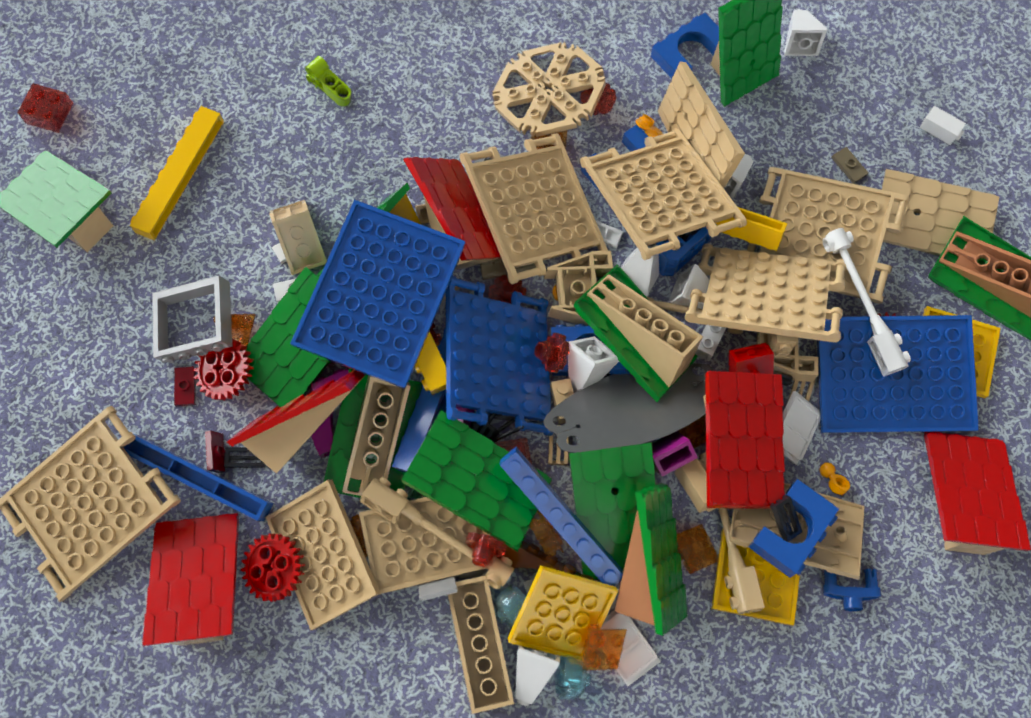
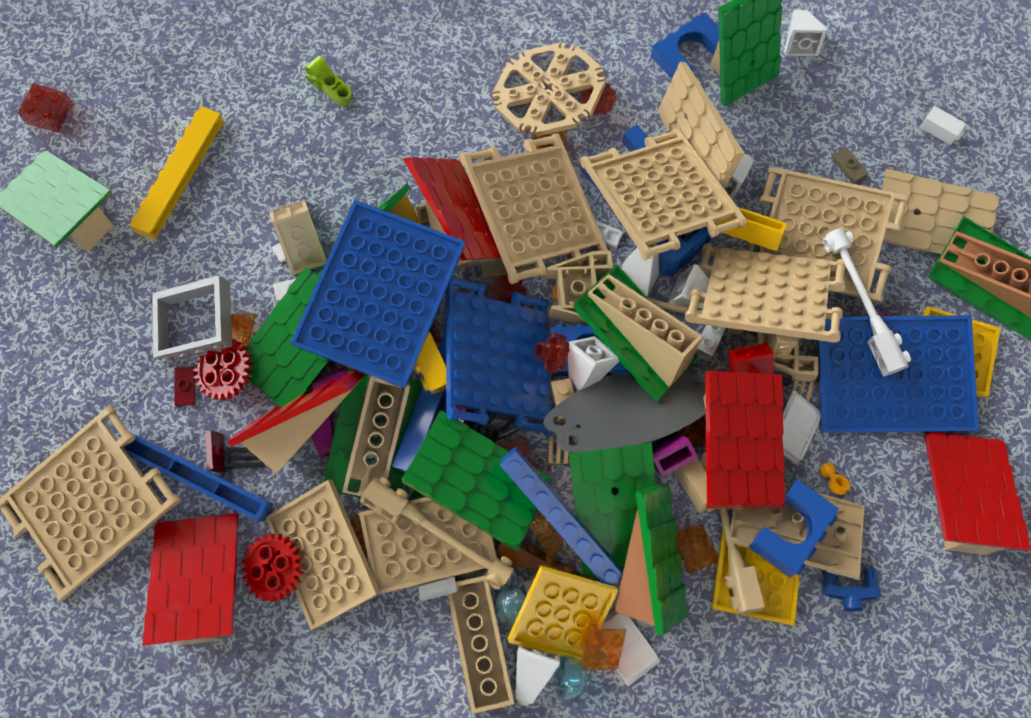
(484, 548): clear red plant -> none
(646, 123): light orange plate -> none
(783, 520): black tile -> none

